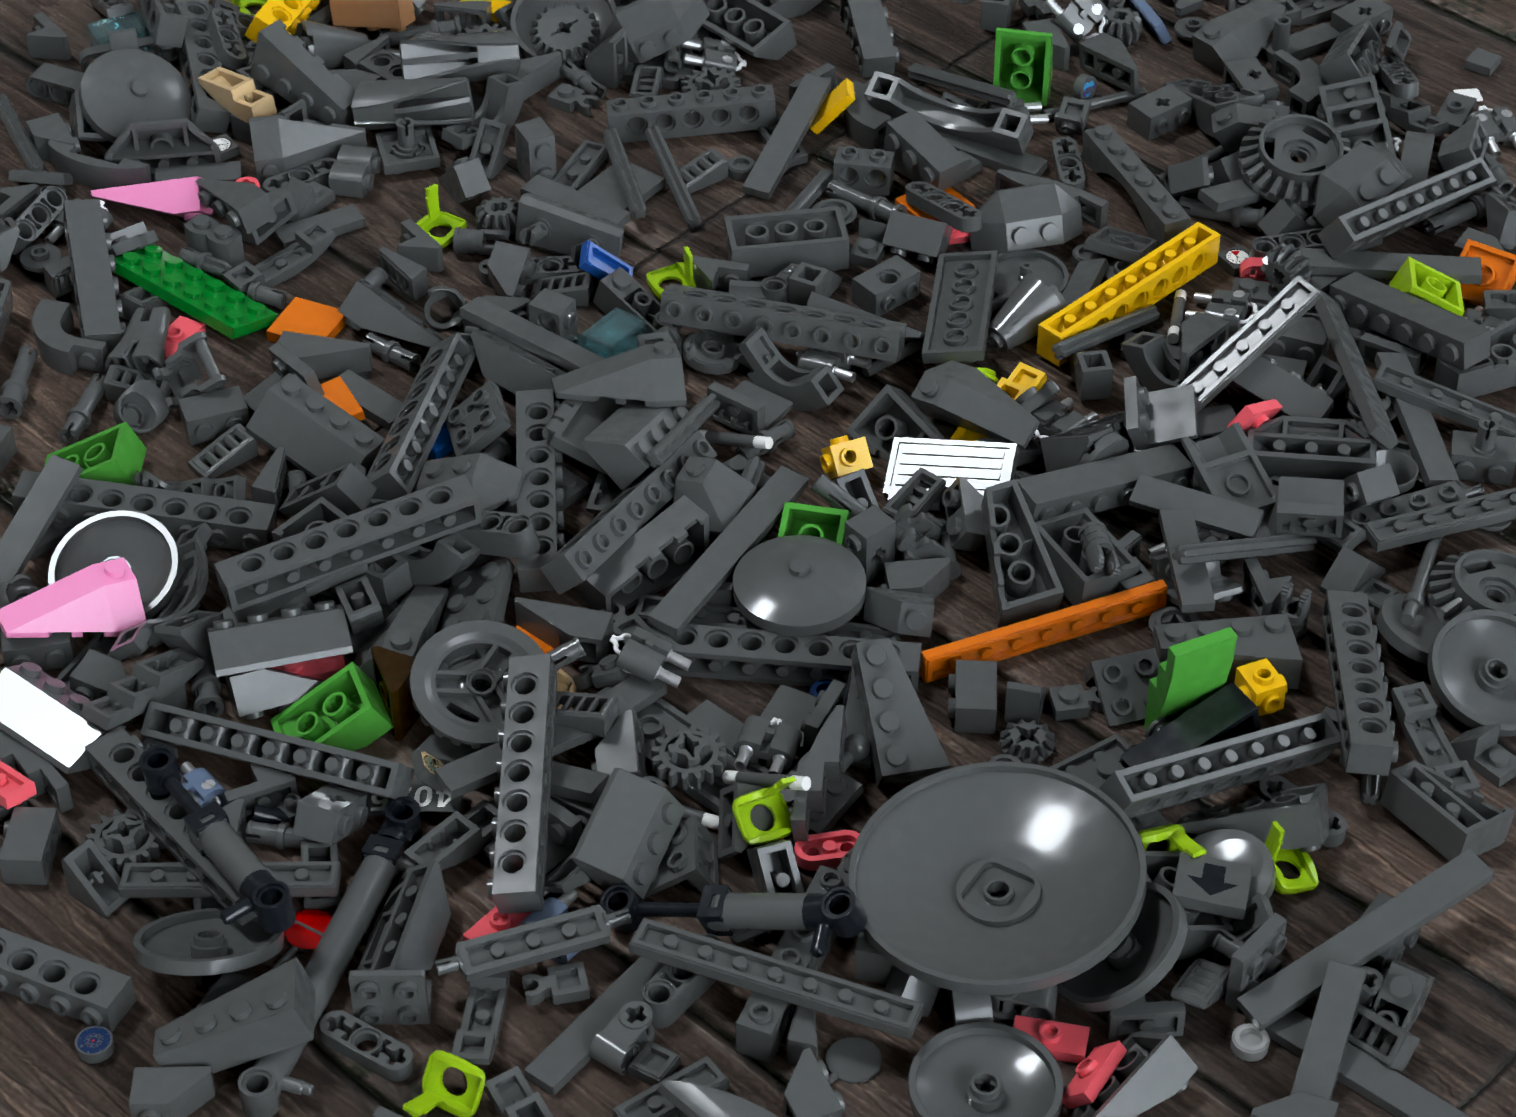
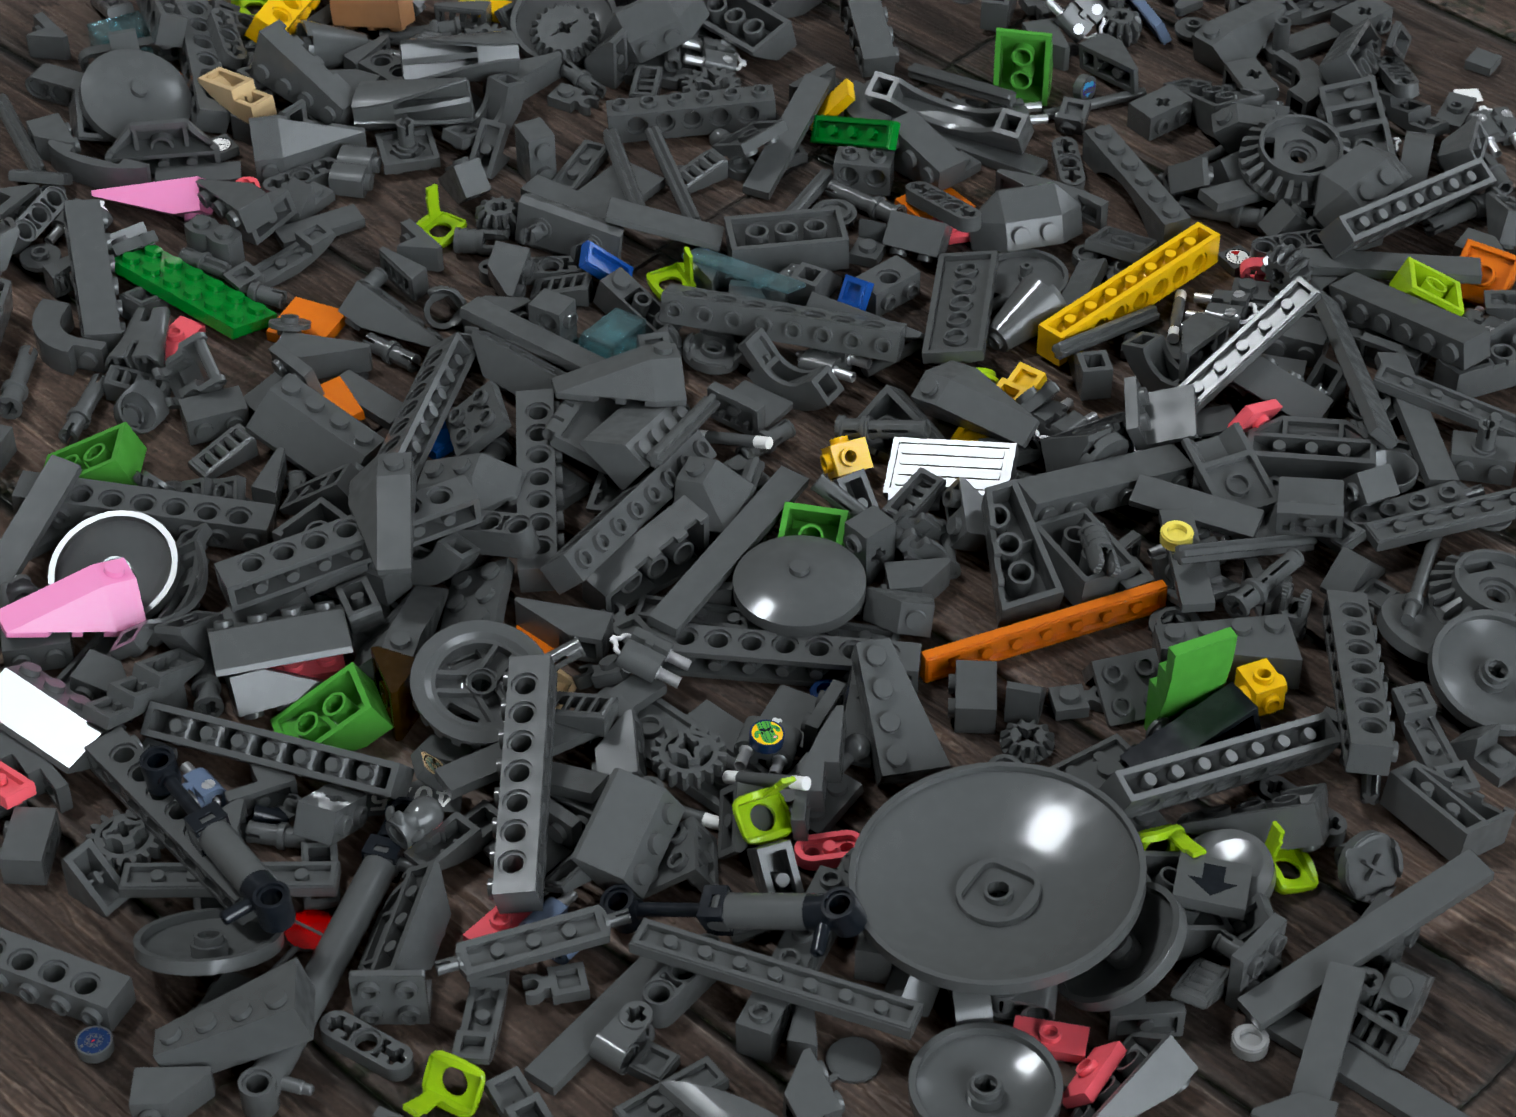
(289, 323): none -> dark grey piece
(384, 509): none -> dark grey wedge
(415, 822): none -> dark grey animal
(664, 224): none -> dark grey slope
(747, 139): none -> dark grey plate
(756, 275): none -> clear light blue piece
(766, 736): none -> tile
(855, 132): none -> green tile
(855, 292): none -> blue tile
(881, 429): none -> dark grey pin
(1175, 533): none -> light yellow tile
(1255, 590): none -> dark grey pin
(1369, 865): none -> dark grey tile

